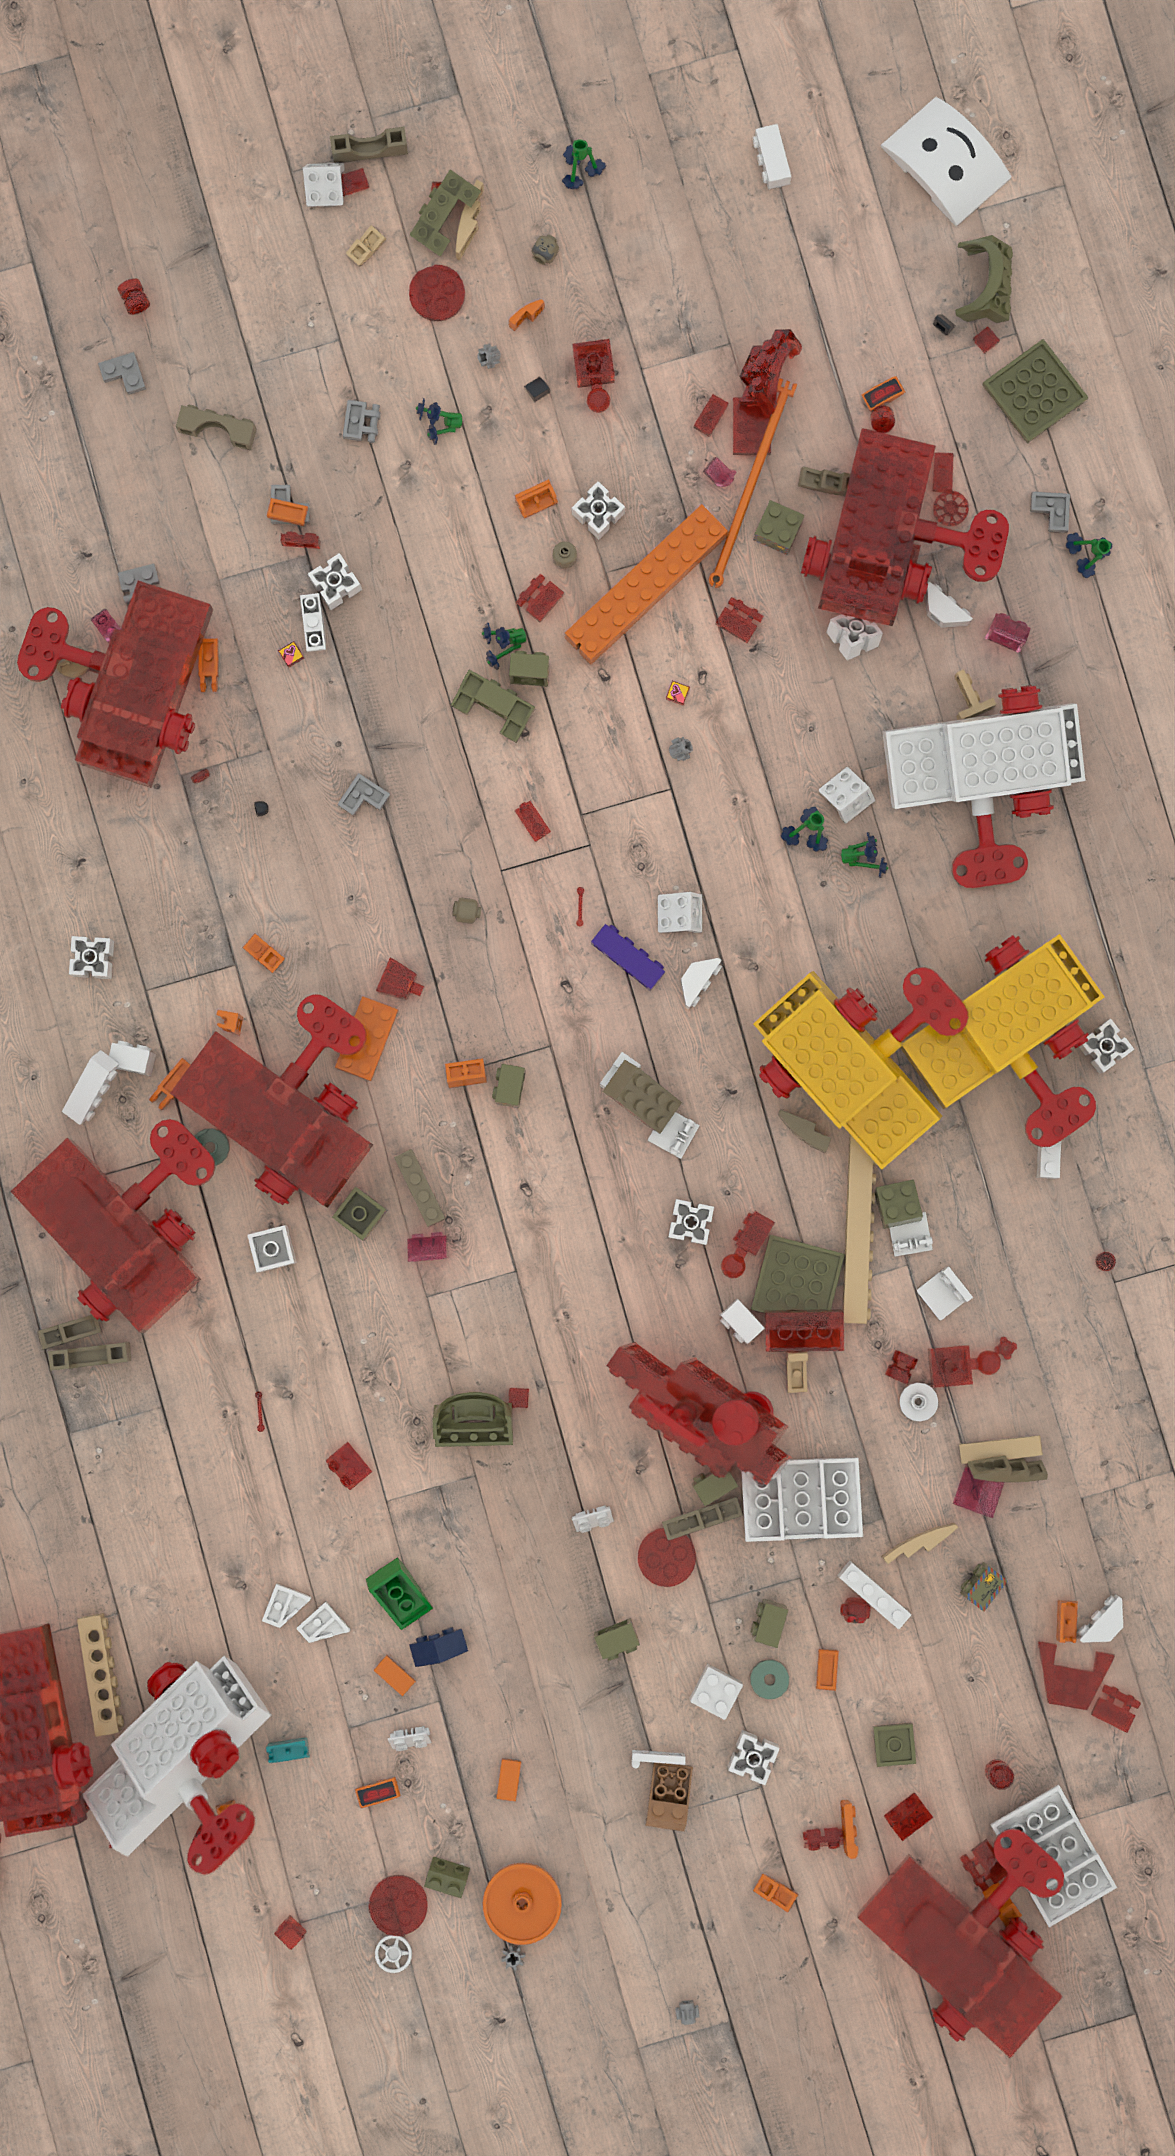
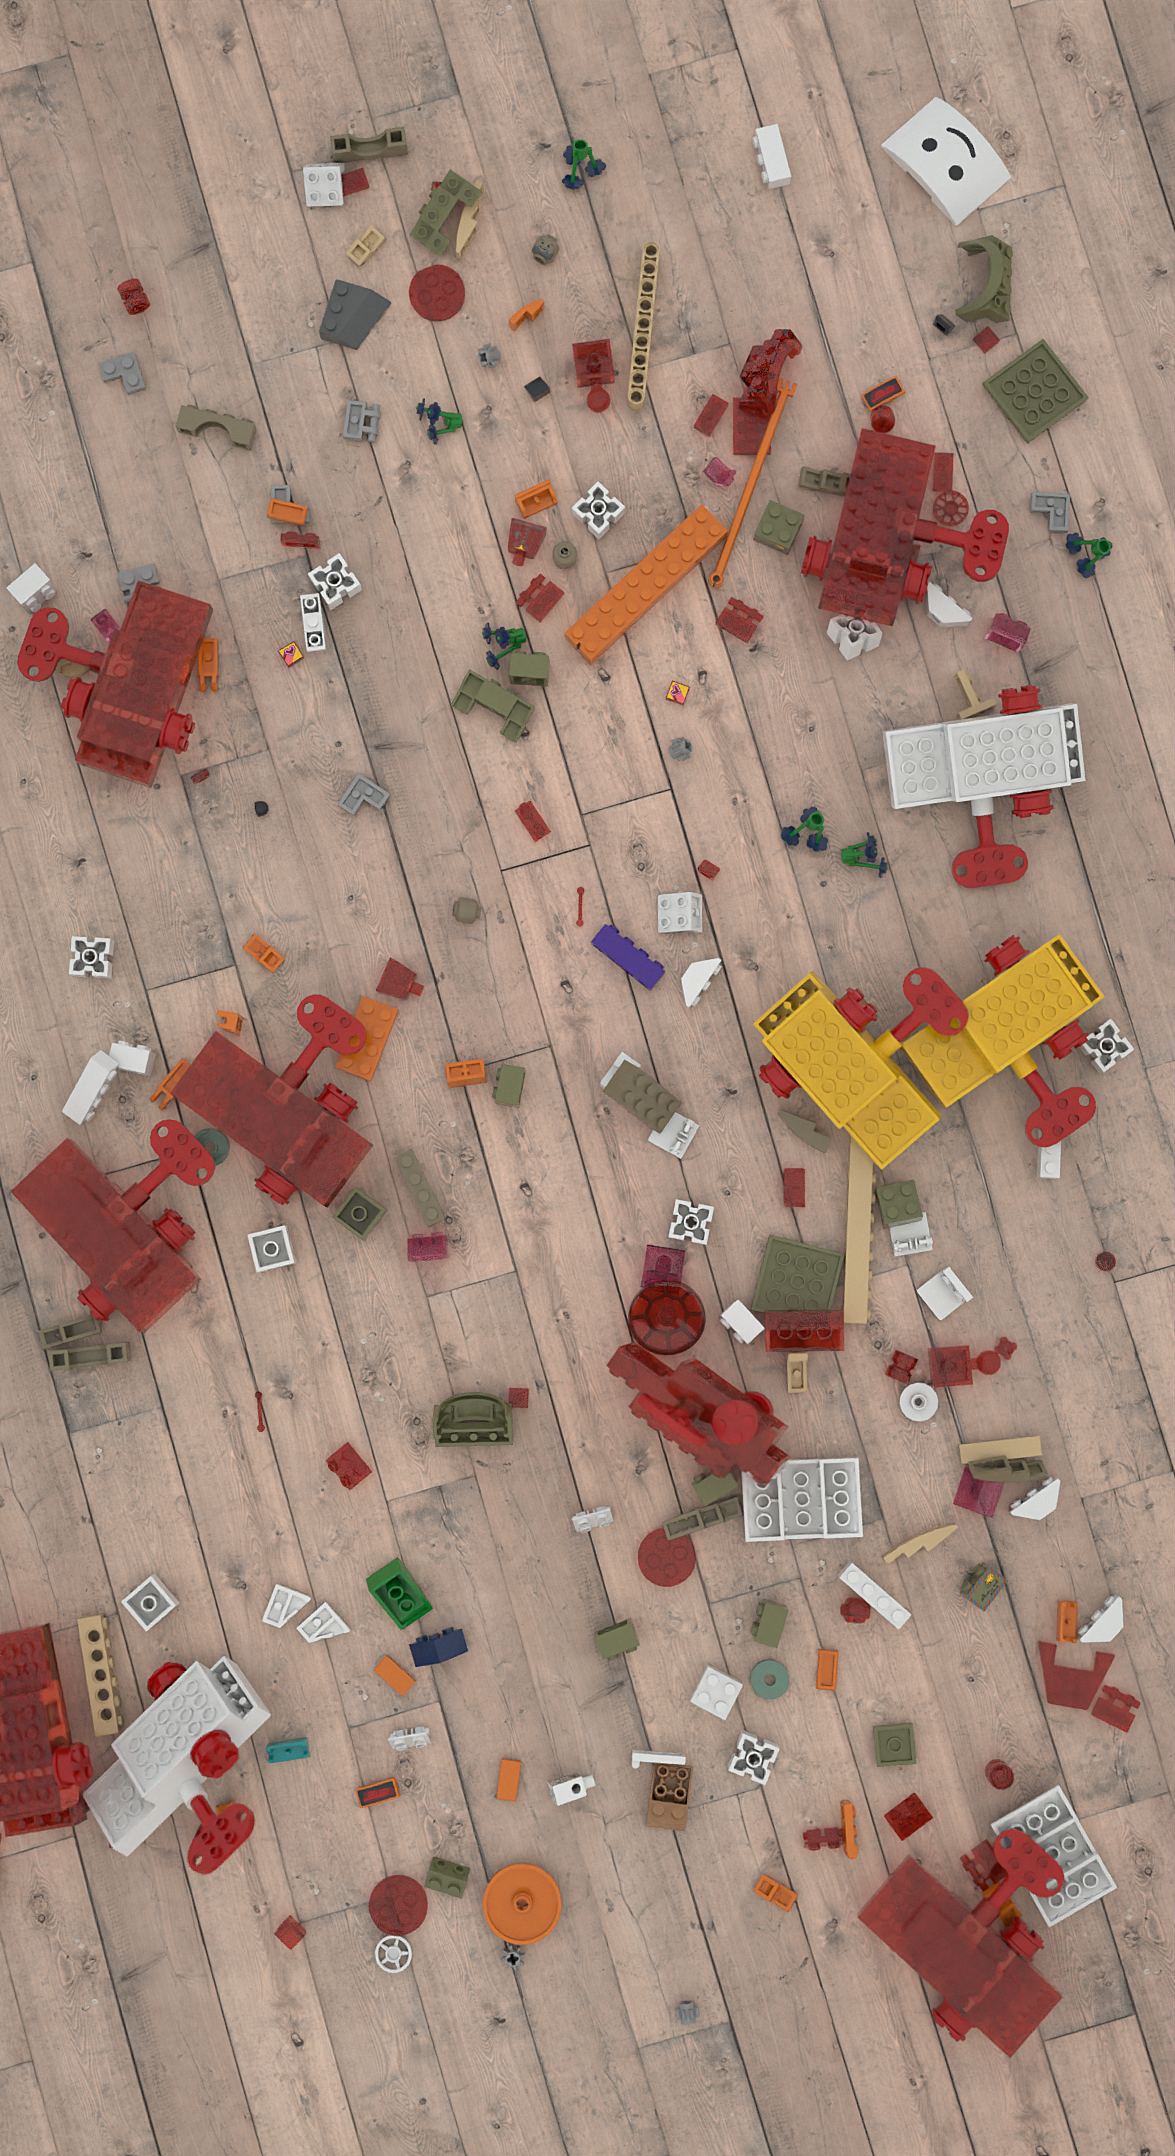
(32, 589): none -> white brick
(150, 1602): none -> white brick
(351, 314): none -> dark grey wedge
(525, 540): none -> clear red torso
(562, 1791): none -> white torso
(646, 317): none -> tan beam
(662, 1264): none -> clear pink slope
(666, 1317): none -> clear red dish
(708, 869): none -> clear red slope
(747, 1241): clear red brick -> none
(794, 1187): none -> clear red hinge
(847, 794): white bracket -> none
(1038, 1501): none -> white slope

